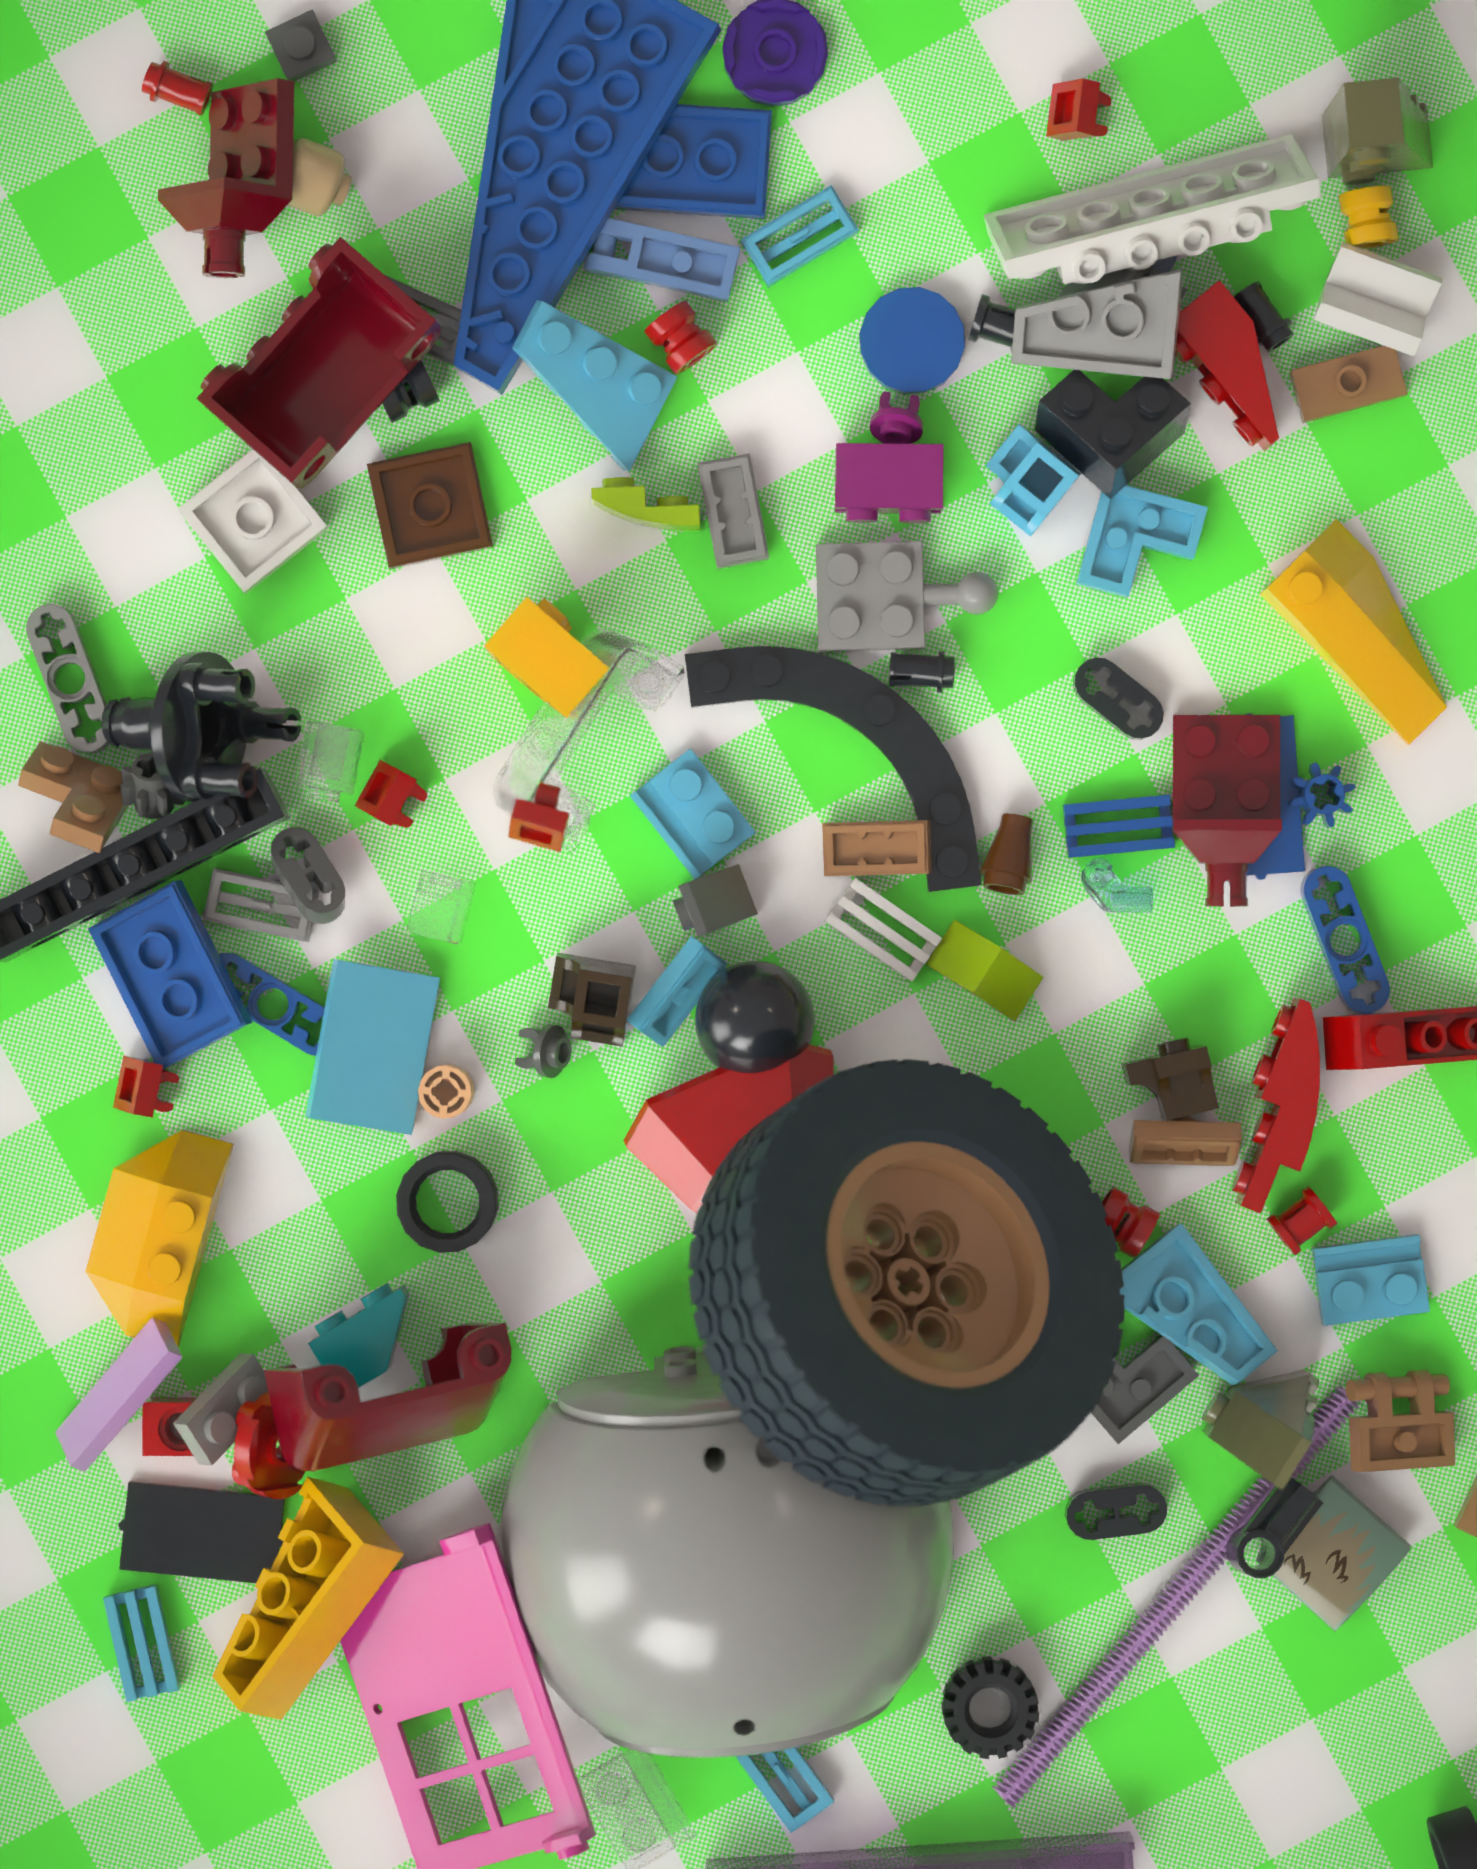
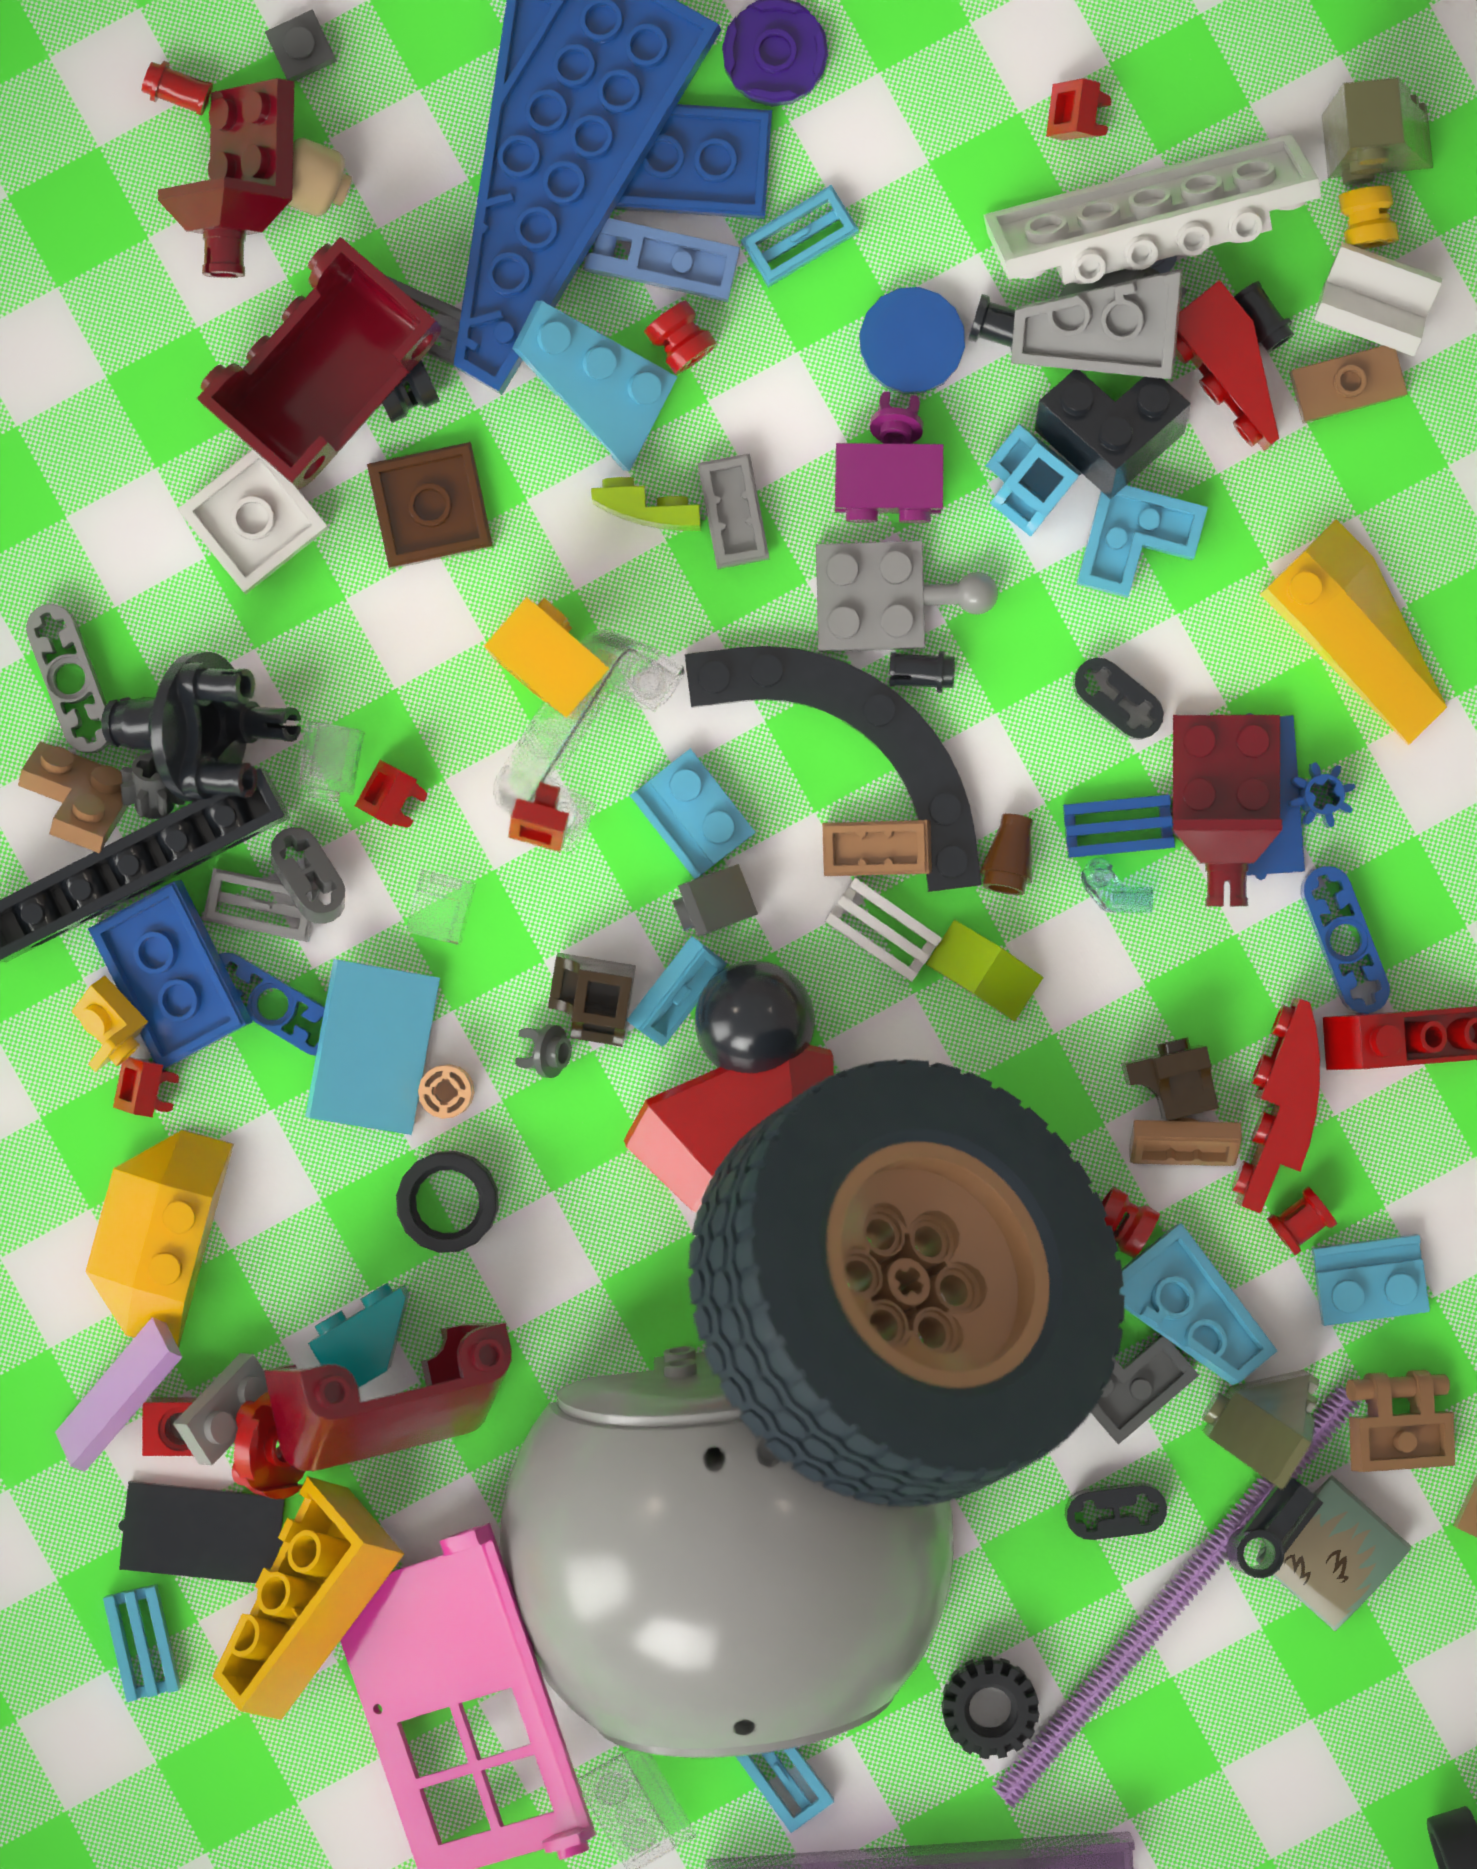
(111, 1020): none -> yellow bracket

